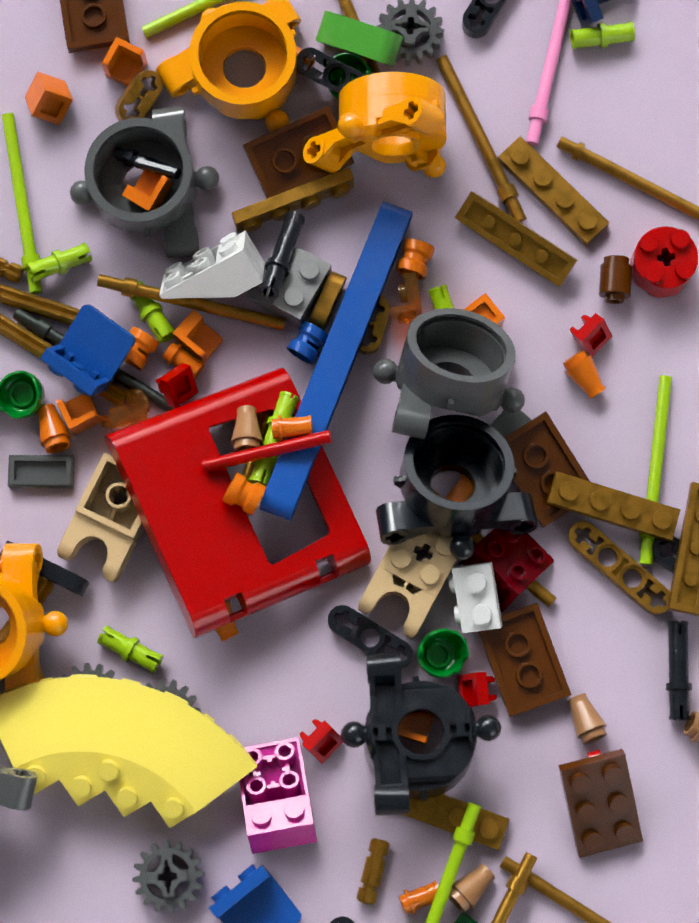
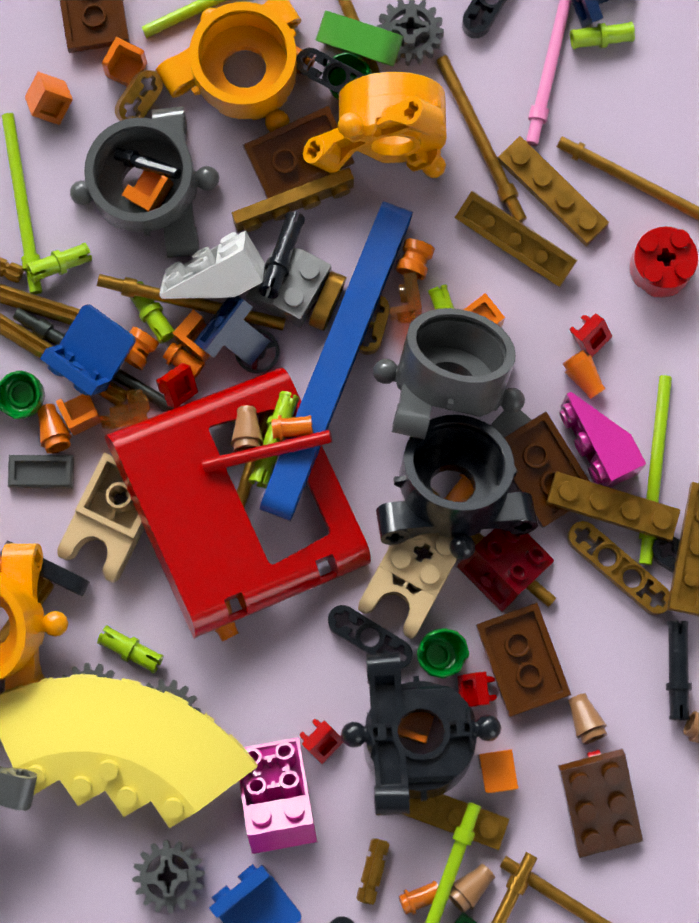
(230, 330): none -> dark blue piece
(244, 493): orange wheel -> none
(307, 342): blue wheel -> none
(476, 597): white bracket -> none
(498, 771): none -> orange panel
(606, 445): none -> dark pink slope
(615, 279): reddish brown brick -> none

